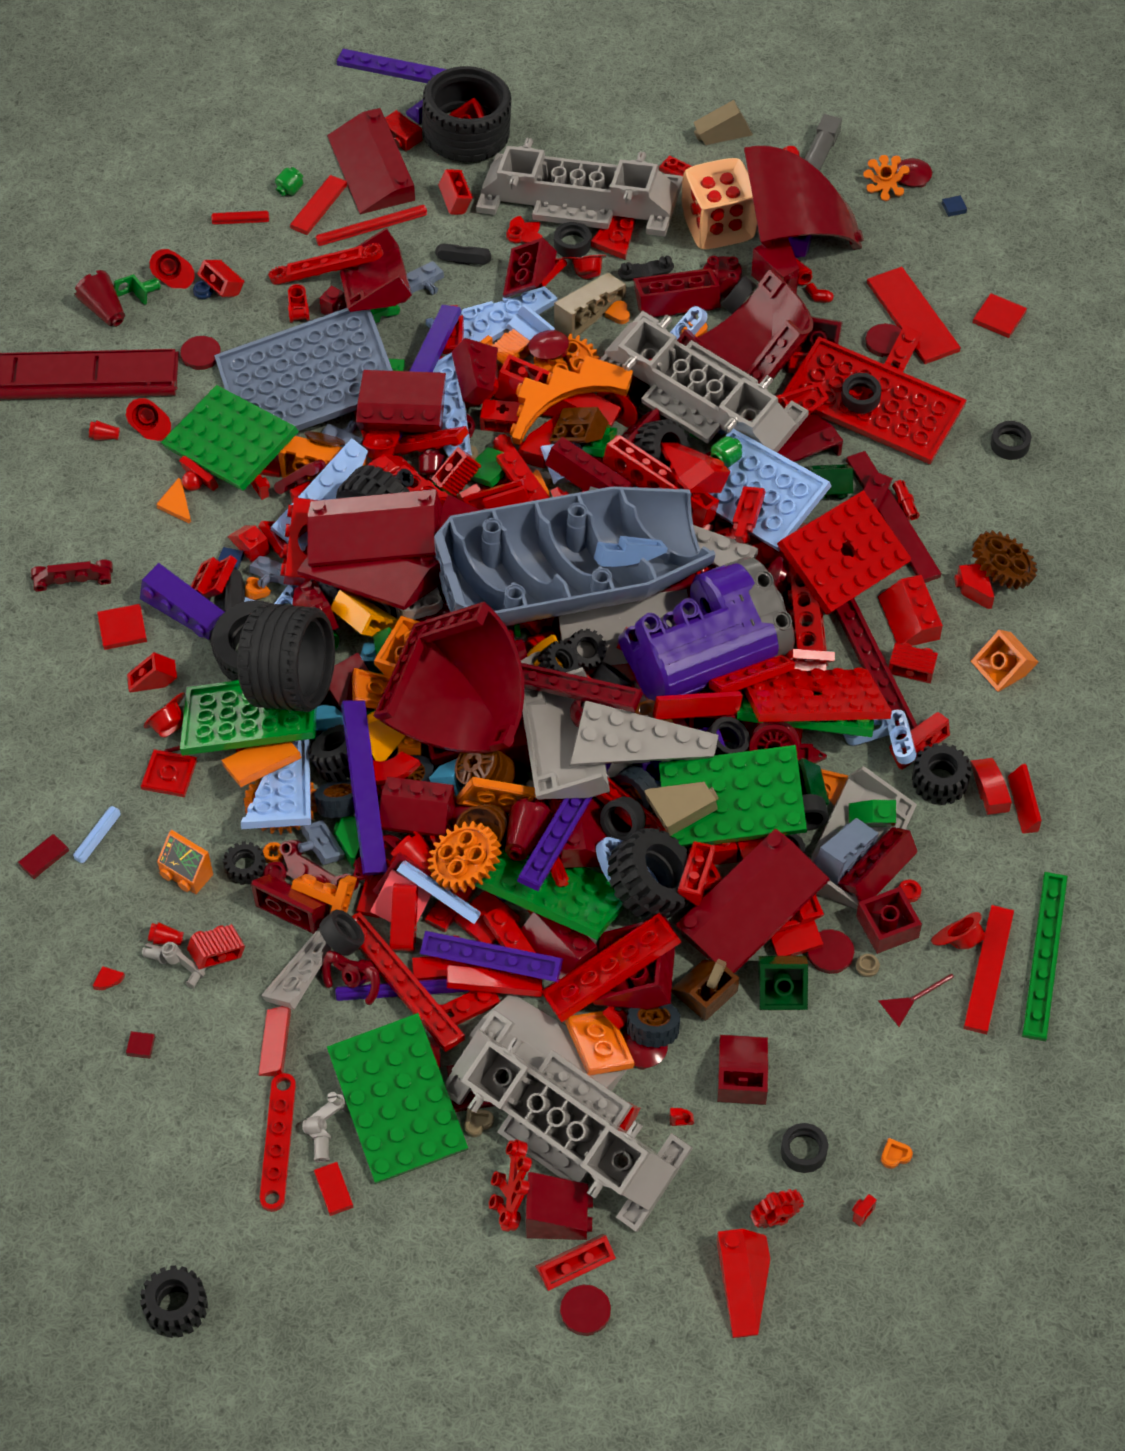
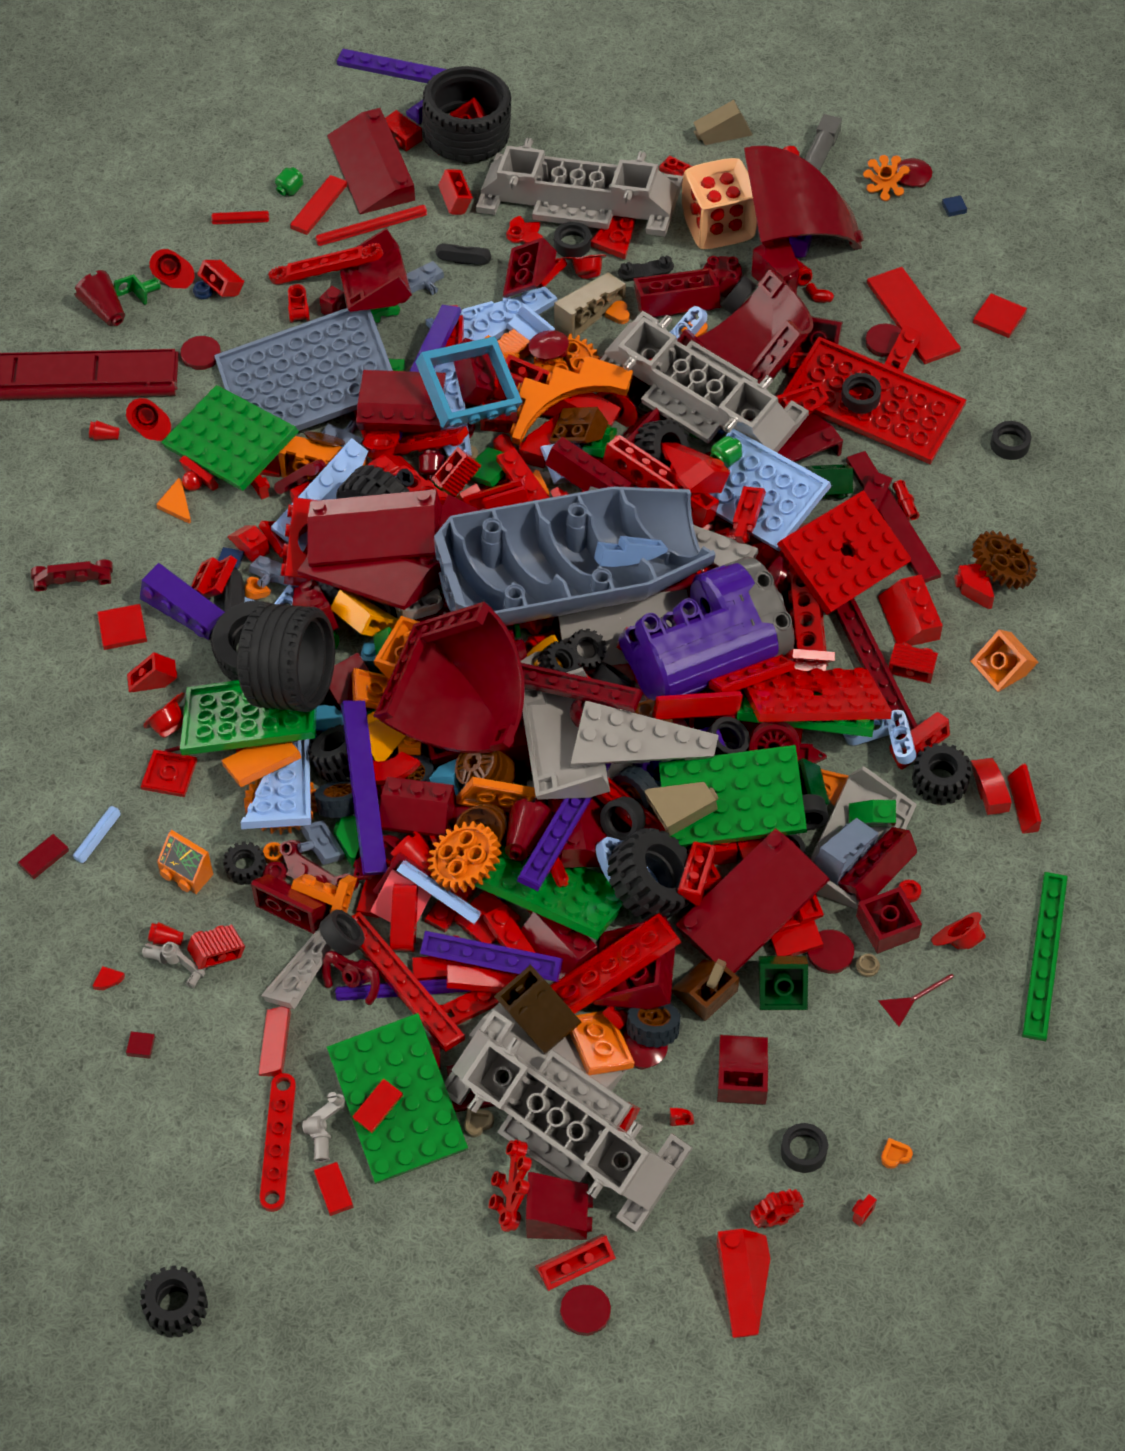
(377, 1106): none -> red tile
(463, 351): none -> dark azure window
(537, 1009): none -> dark brown slope
(988, 970): red tile -> none

